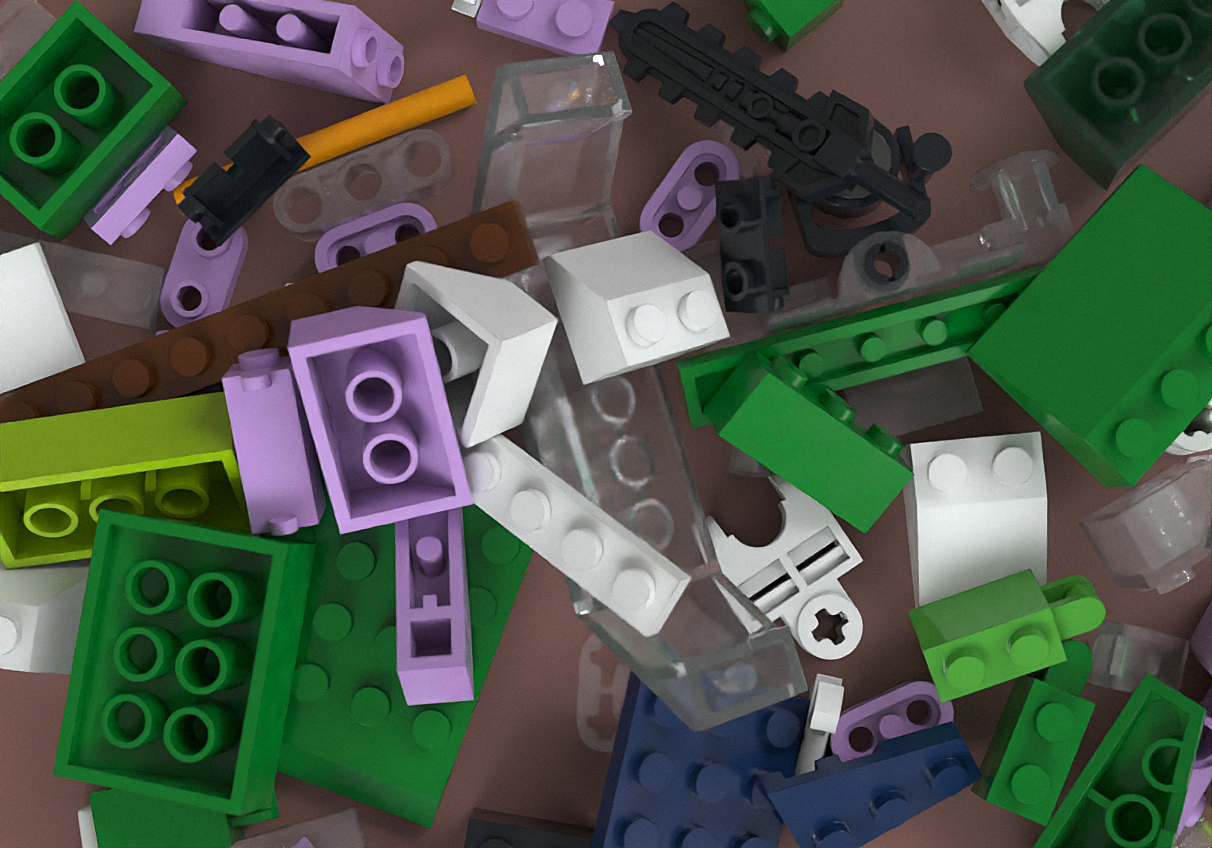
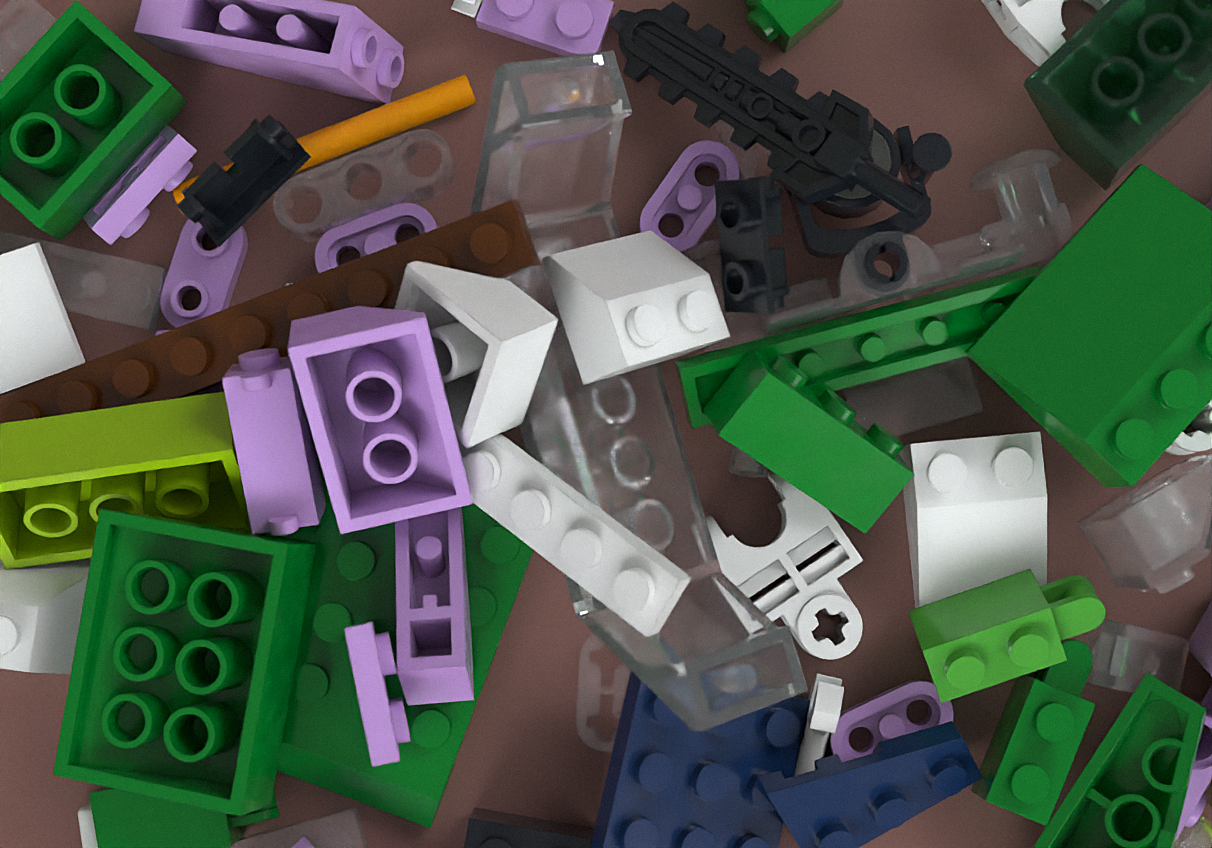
(382, 717): none -> lavender plate

